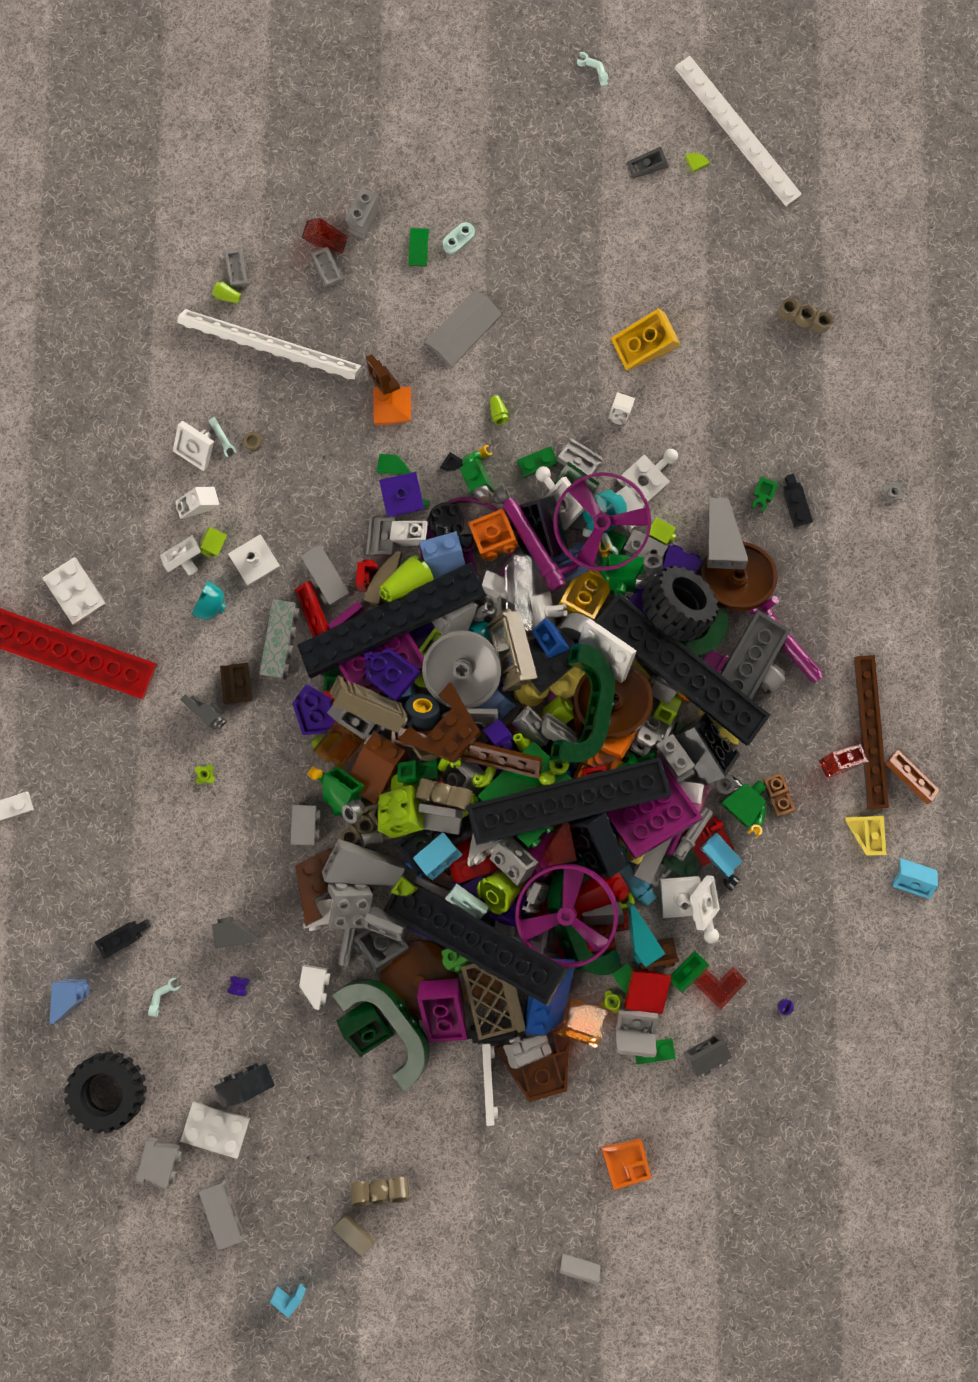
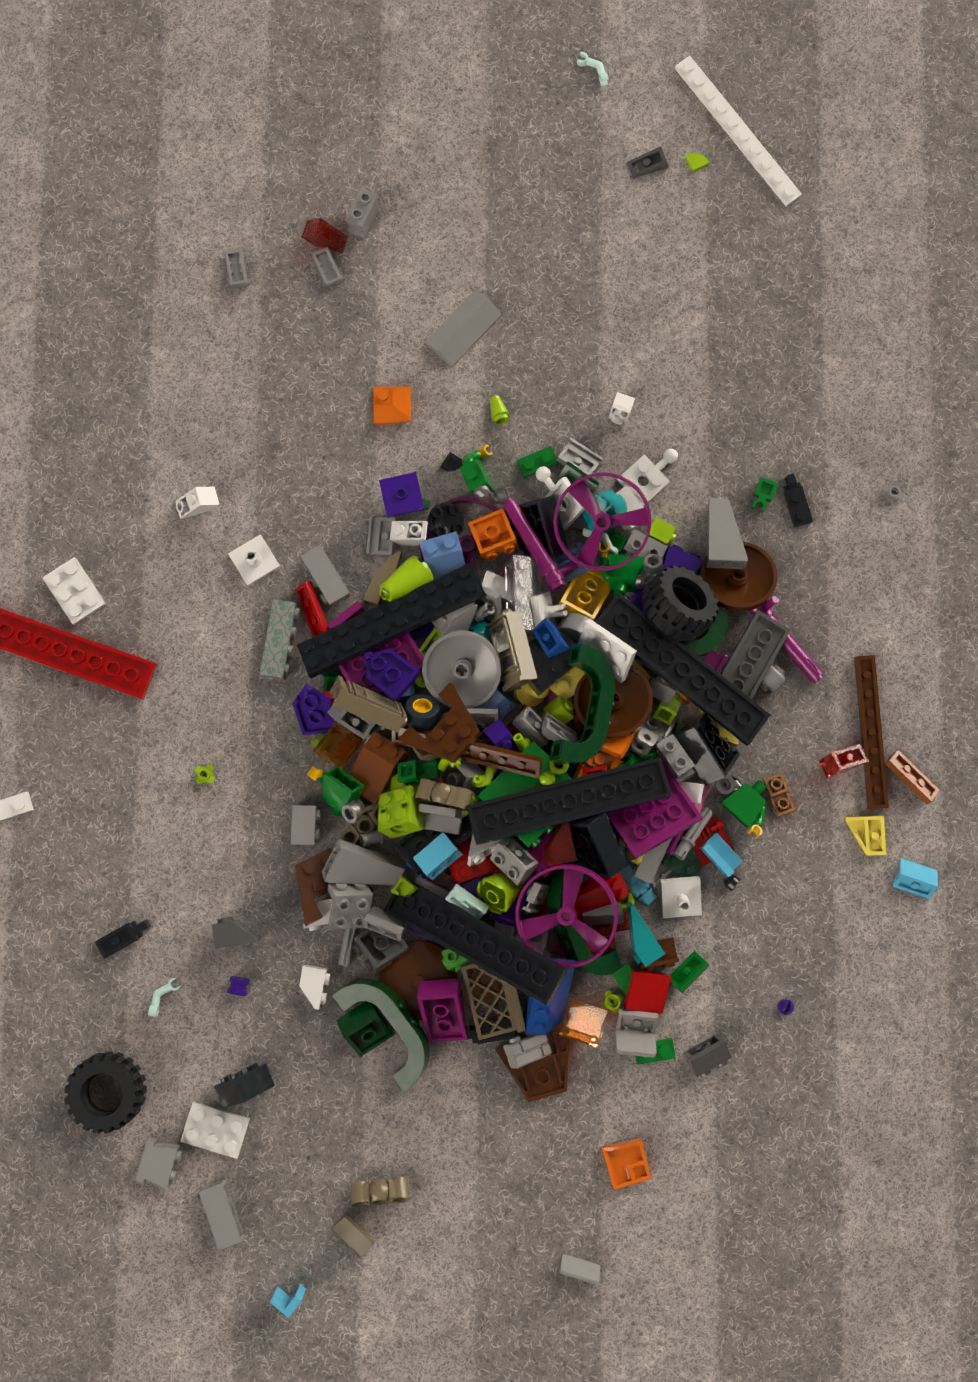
(66, 997): medium blue slope -> none
(181, 555): white tile -> none
(193, 445): white tile -> none
(208, 713): dark grey plate -> none
(209, 602): teal cylinder -> none
(211, 542): lime brick -> none
(221, 436): light aqua arm -> none
(225, 293): lime cone -> none
(236, 683): dark brown plate -> none
(252, 441): dark tan tile -> none
(270, 344): white plate -> none
(363, 577): red bracket -> none
(381, 375): reddish brown bracket -> none
(391, 465): green slope -> none
(418, 247): green slope -> none
(459, 237): light aqua plate -> none
(465, 540): black hinge -> none
(491, 1112): white plate -> none
(645, 340): yellow slope -> none
(705, 907): white plate -> none
(720, 990): clear red plate -> none
(796, 315): dark tan piece -> none

